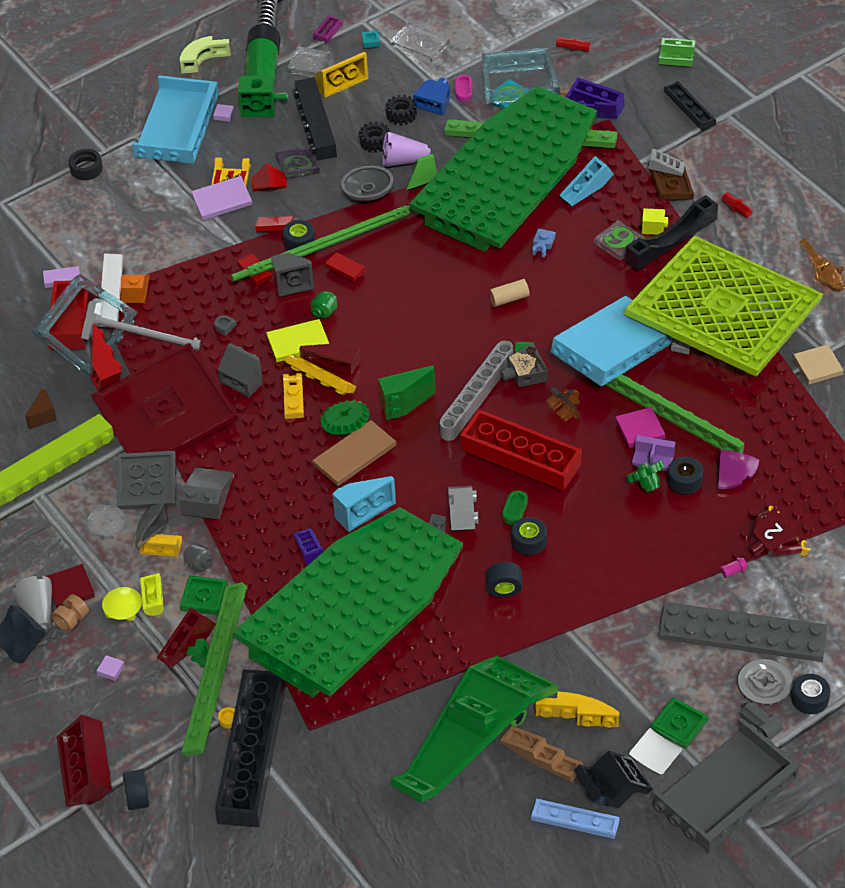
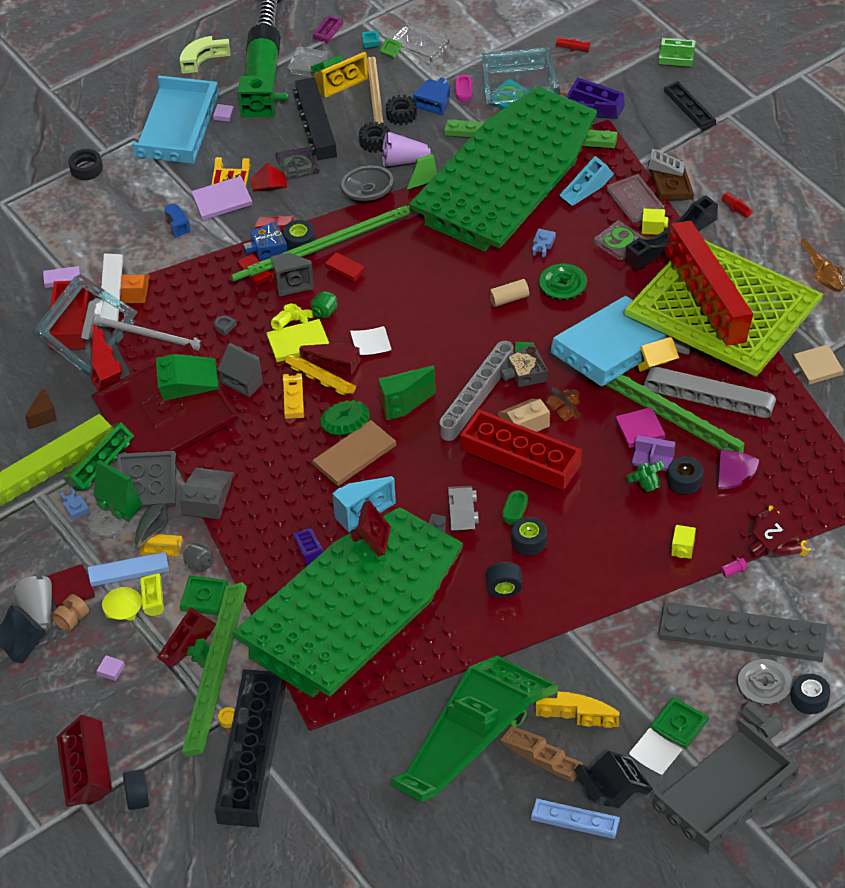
(74, 505): none -> medium blue plate
(105, 449): none -> green brick
(115, 492): none -> green slope
(128, 569): none -> light blue tile
(177, 220): none -> blue leg
(185, 375): none -> green slope
(266, 242): none -> blue torso
(290, 312): none -> neon yellow bar
(326, 63): none -> green tile
(371, 341): none -> white sticker
(372, 528): none -> dark red tile
(374, 89): none -> tan axle
(390, 47): none -> bright green tile
(529, 414): none -> tan slope
(569, 274): none -> green gear
(634, 196): none -> clear tile
(658, 353): none -> yellow panel
(683, 541): none -> neon yellow brick
(709, 283): none -> red brick
(710, 392): none -> light grey beam

